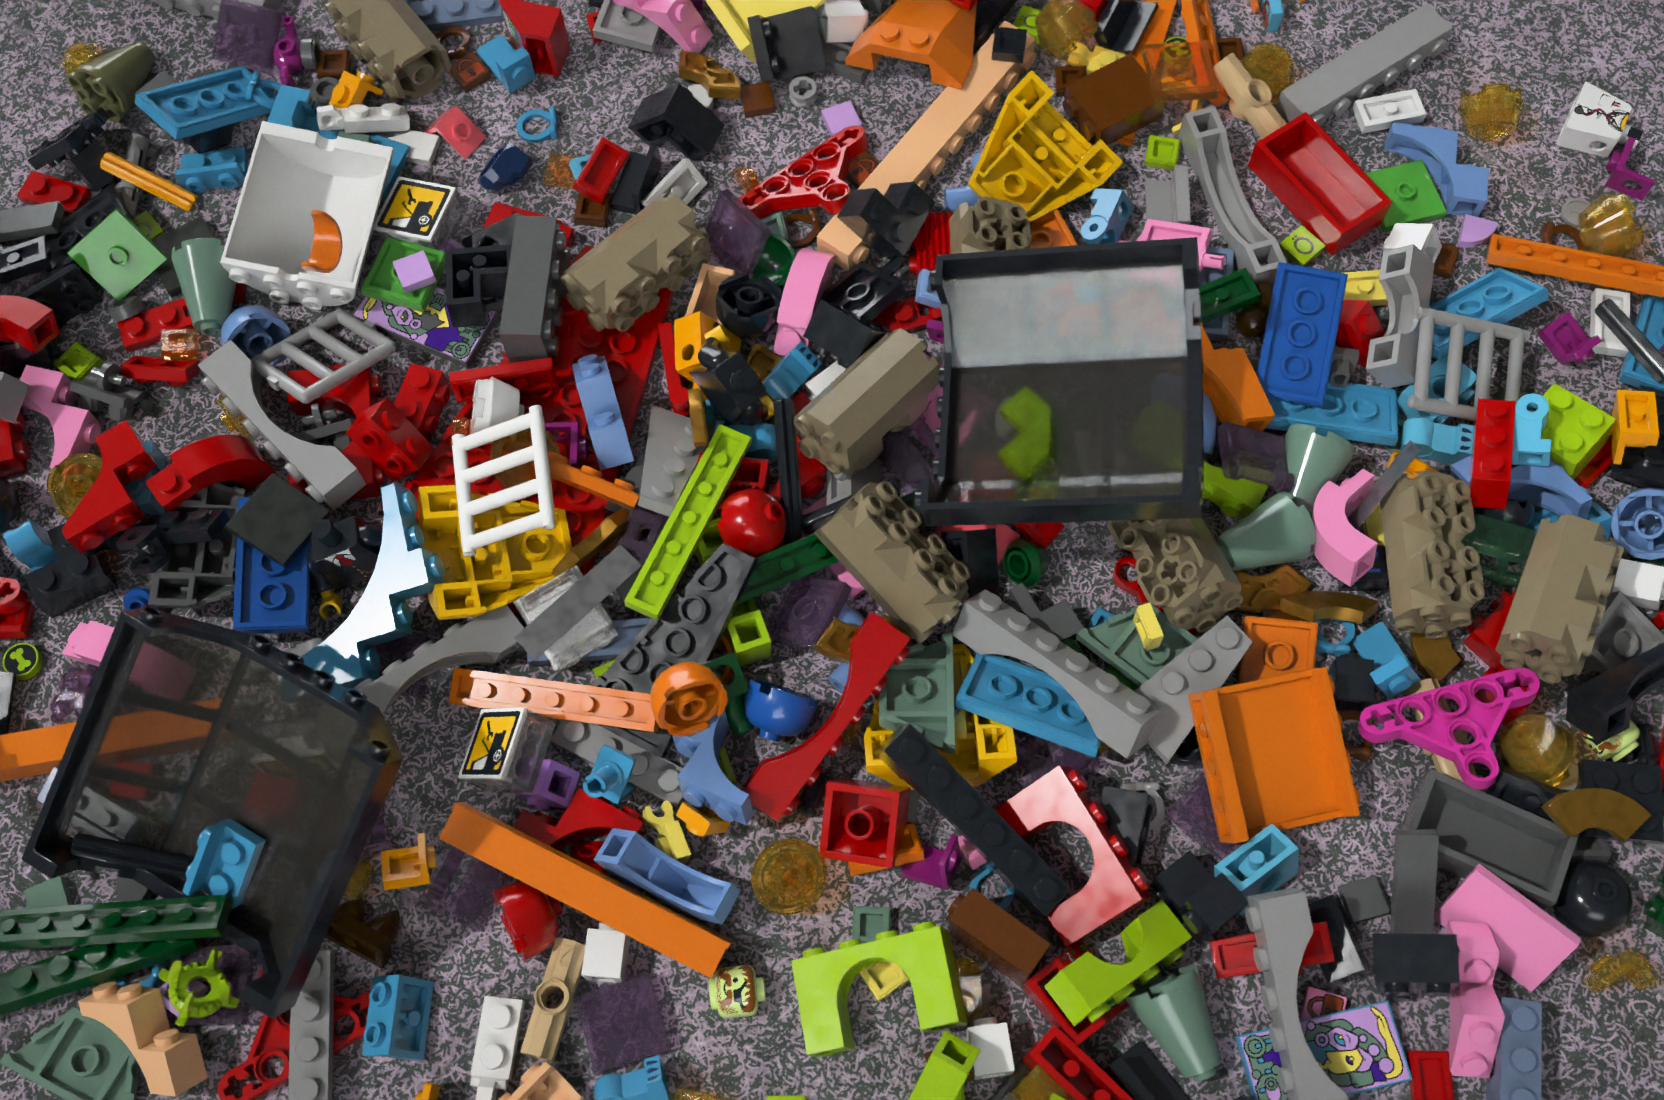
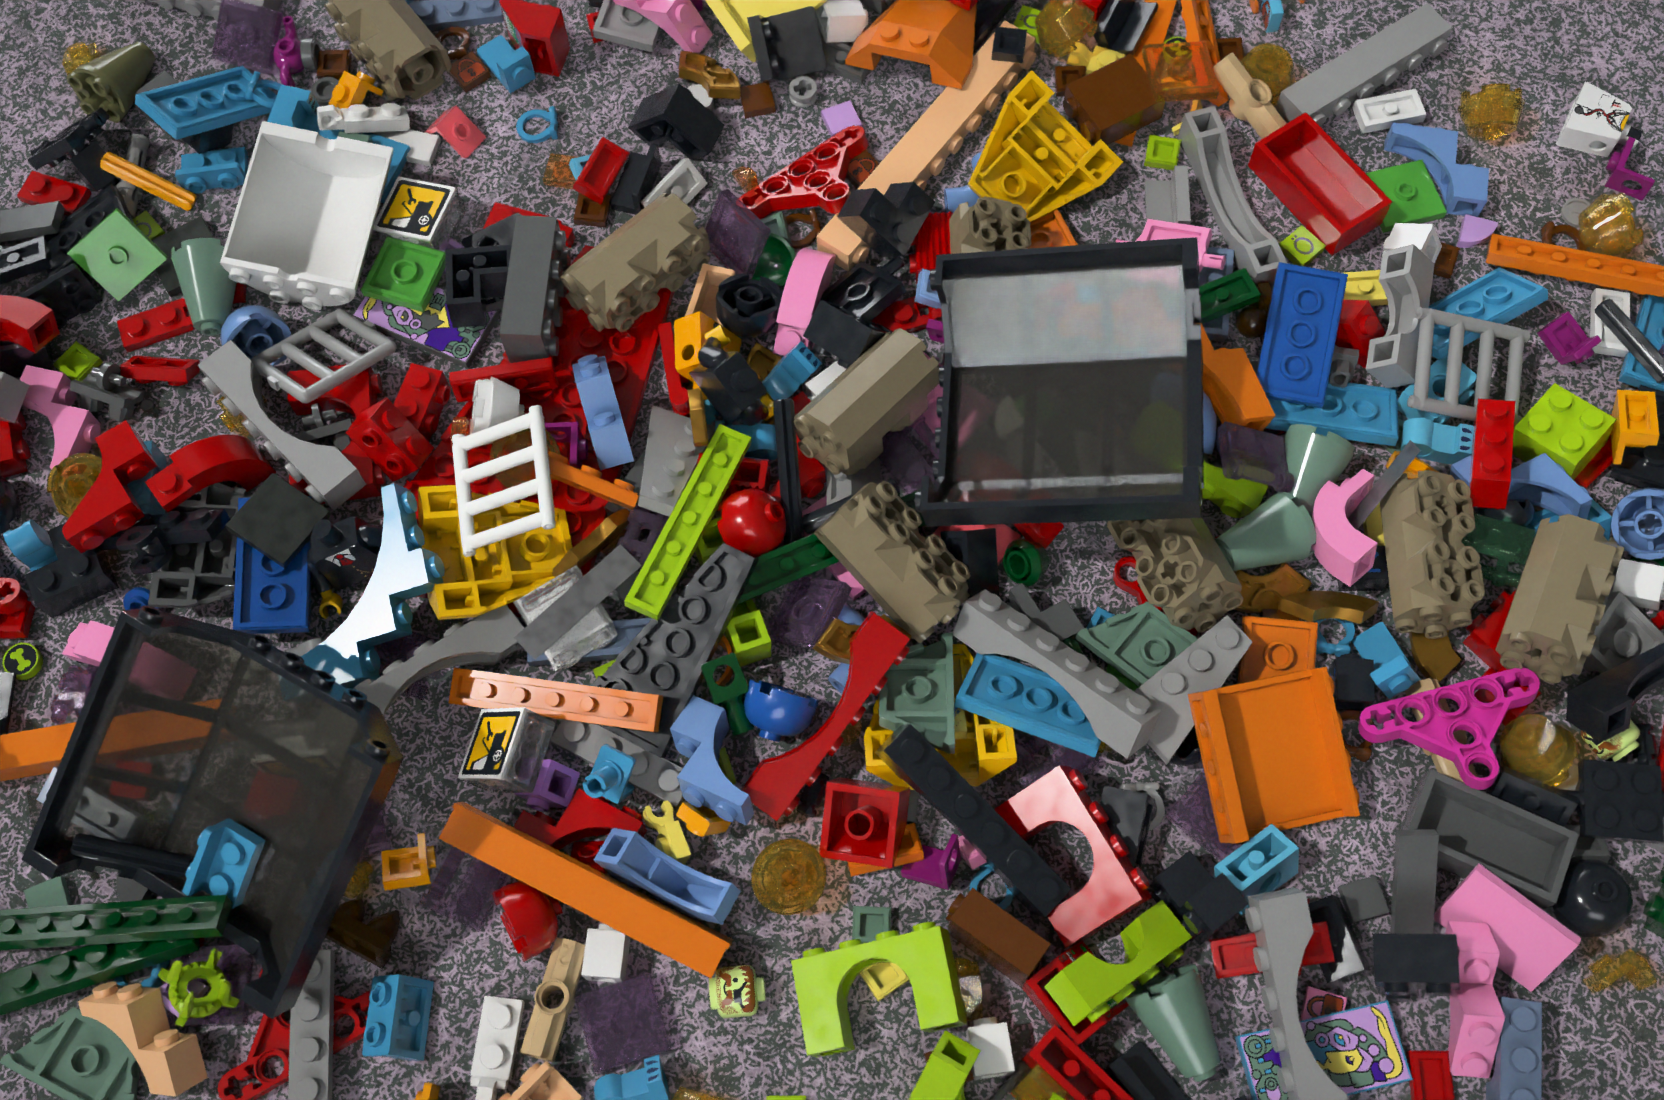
(126, 308): dark grey tile -> none
(179, 344): clear orange tile -> none
(326, 244): orange helmet -> none
(414, 272): lavender tile -> none
(504, 168): dark blue rock -> none
(687, 698): orange cylinder -> none
(1032, 445): clear neon green tile -> none
(1108, 216): dark azure leg -> none
(1148, 627): light yellow tile -> none
(1529, 421): medium azure leg -> none
(1596, 809): pearl gold tile -> none

